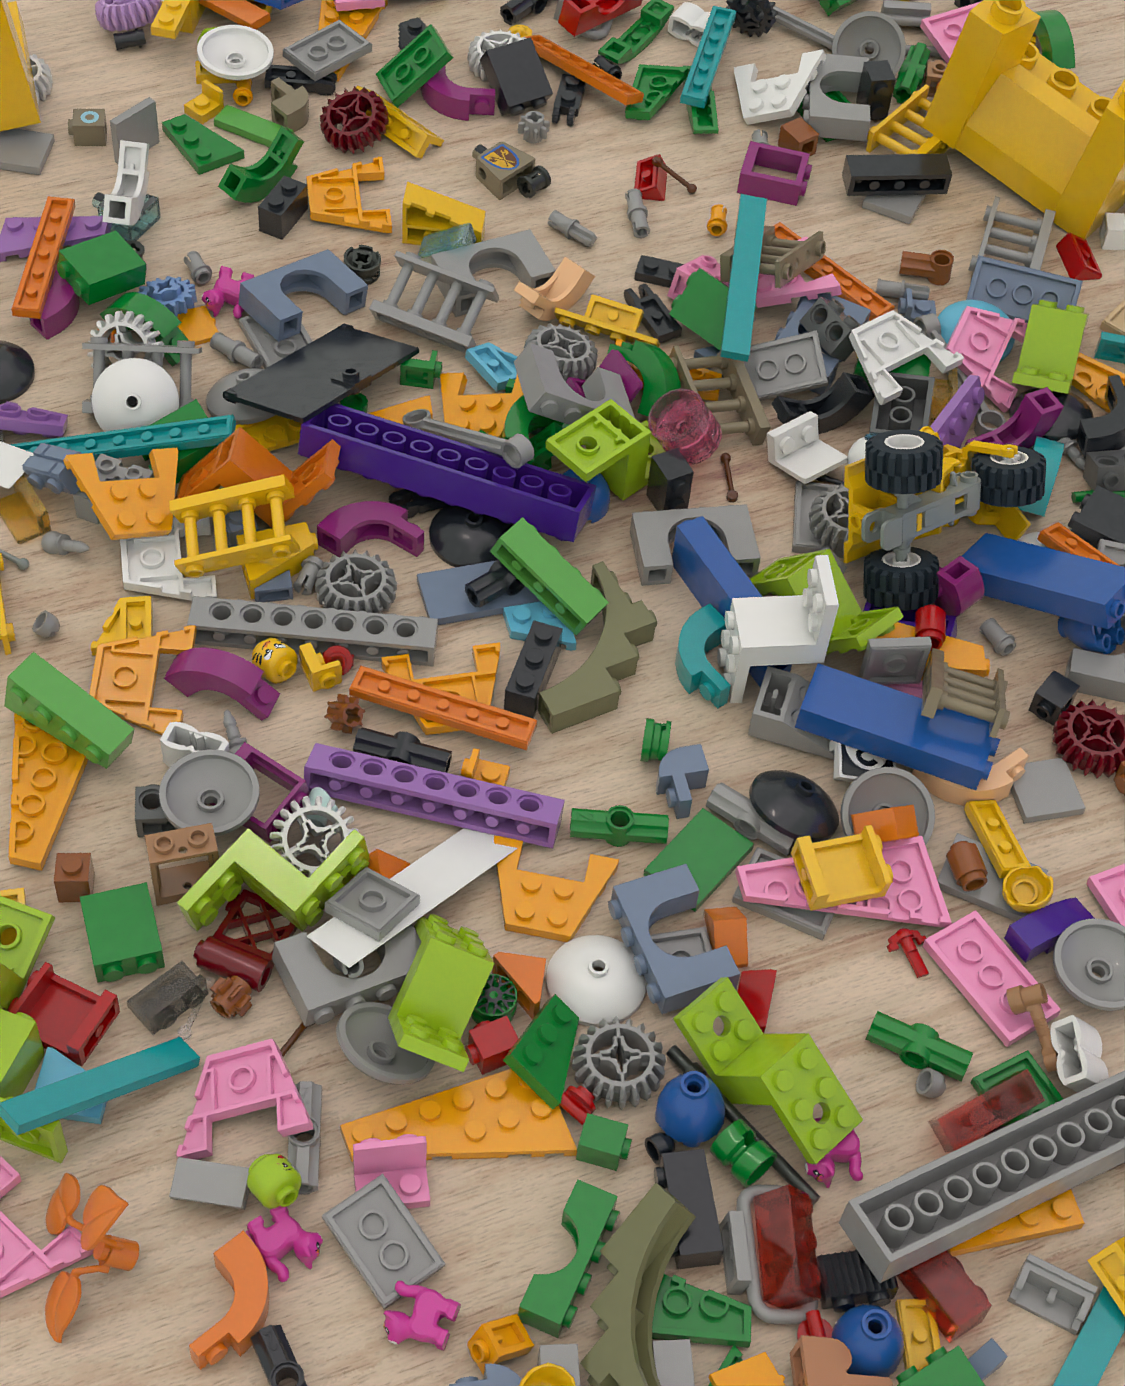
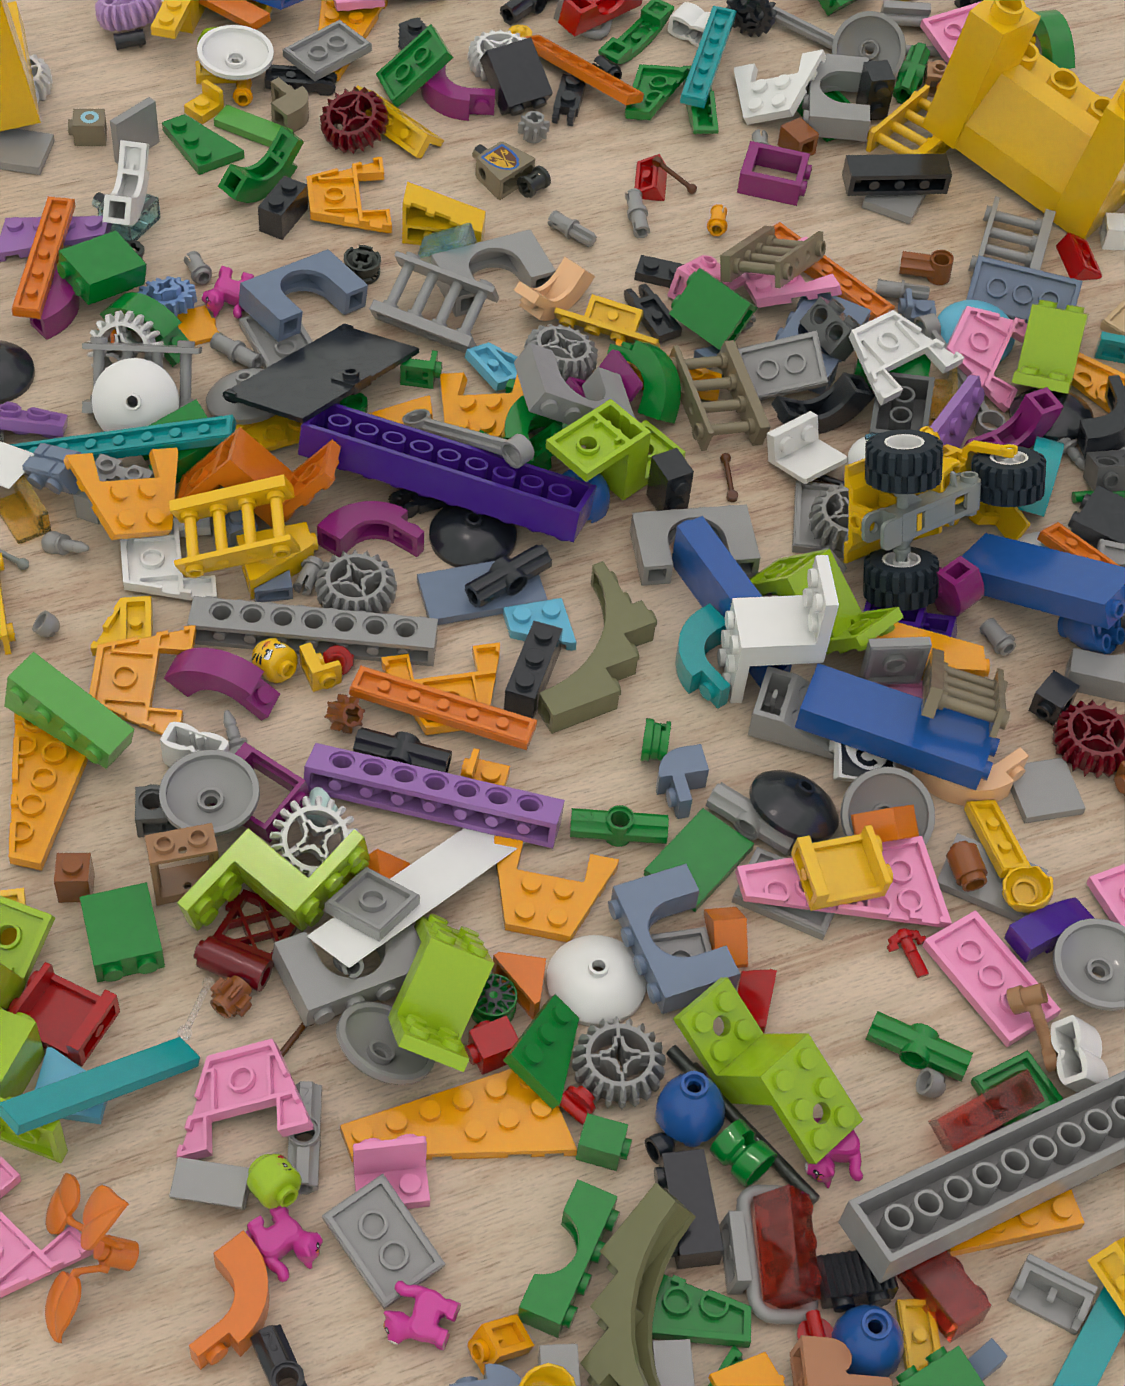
(168, 997): clear smoke bracket -> none
(549, 576): bright green brick -> none
(685, 422): clear pink wheel -> none
(743, 278): teal tile -> none
(931, 622): red brick -> none

